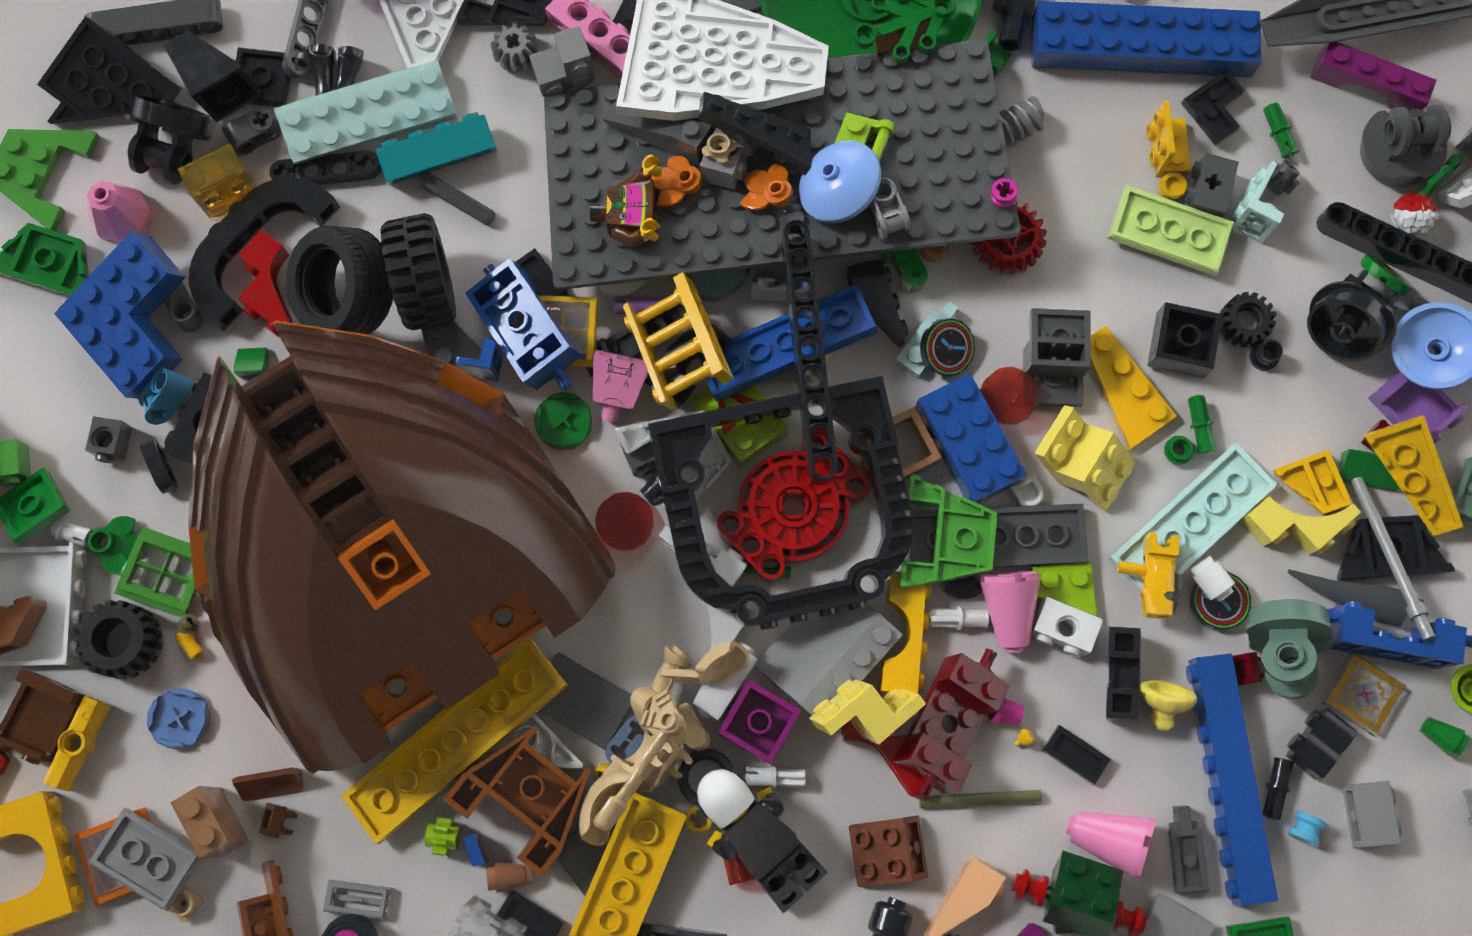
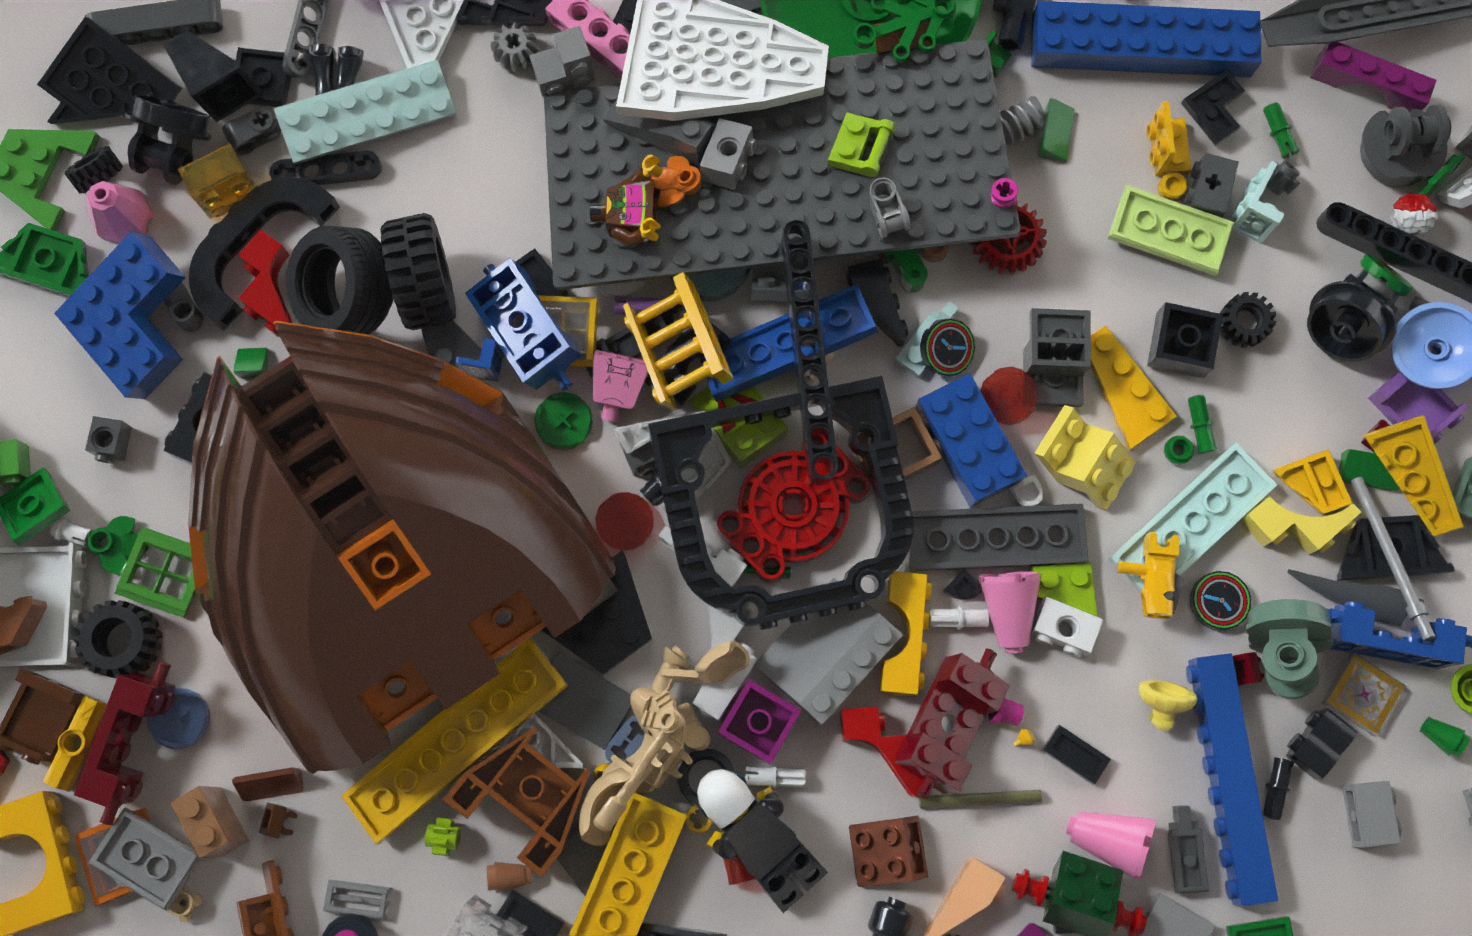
(93, 168): none -> black tyre
(103, 776): none -> dark red brick
(158, 466): black beam -> none
(164, 395): dark azure piece -> none
(186, 636): arm -> none
(435, 149): teal brick -> none
(457, 198): dark grey axle -> none
(475, 850): blue tile -> none
(612, 628): none -> black wing
(716, 141): tan plate -> none
(757, 128): black wing -> none
(767, 188): orange plate -> none
(849, 186): light blue dish -> none
(866, 710): light yellow bracket -> none
(962, 537): bright green wing -> none
(1056, 130): none -> green slope
(1124, 674): black arch -> none
(1213, 579): white brick -> none
(1260, 360): black piece -> none
(1307, 829): medium azure wheel -> none

